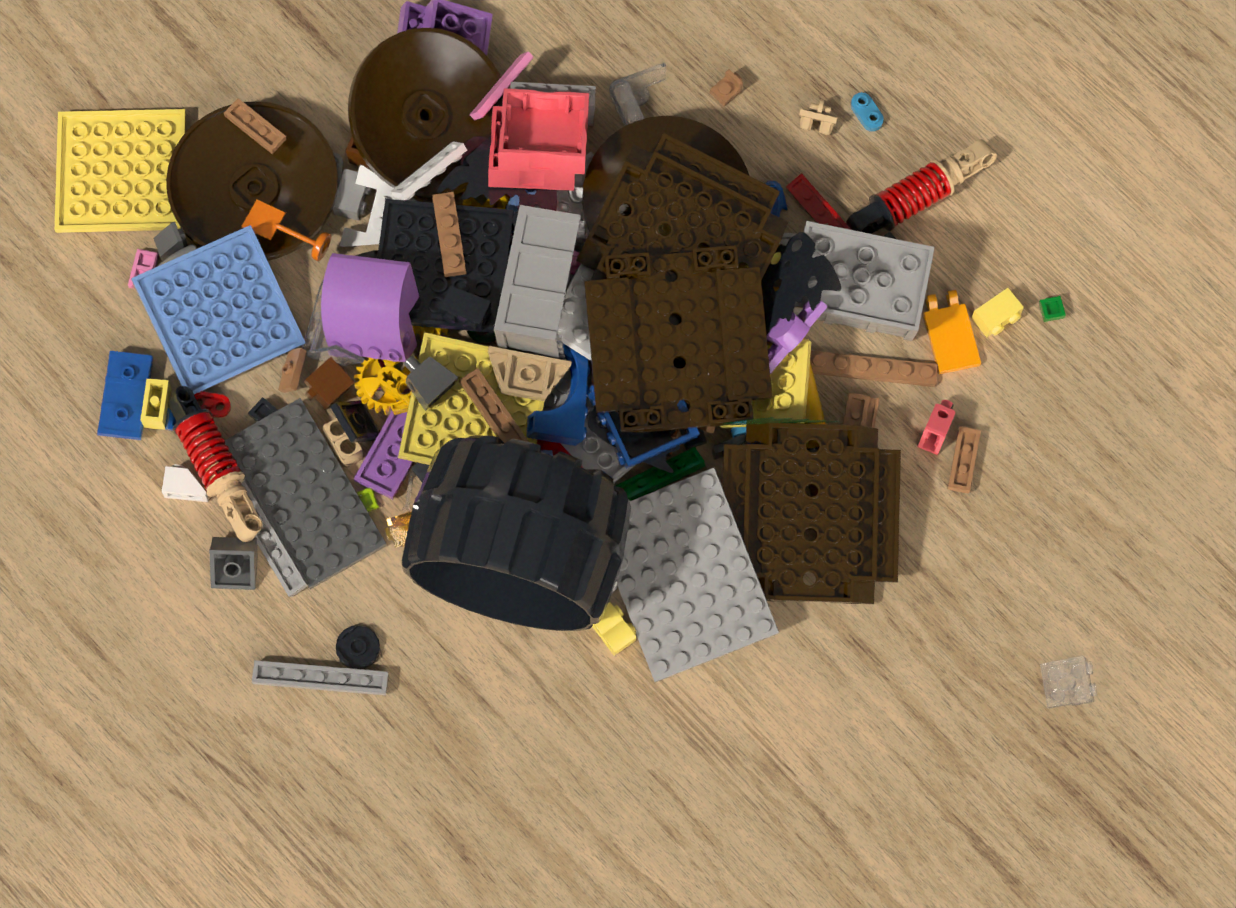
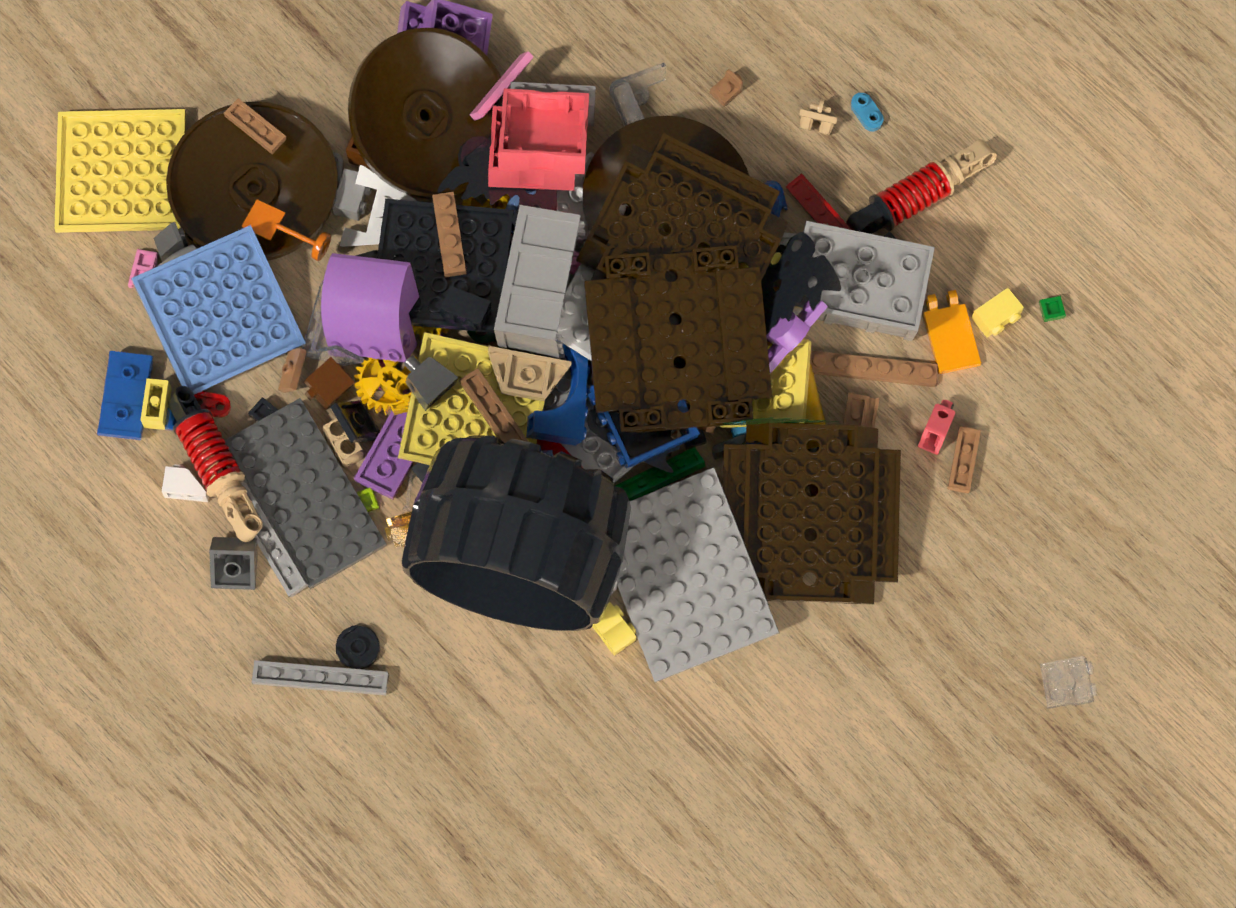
(424, 174): white plate -> none

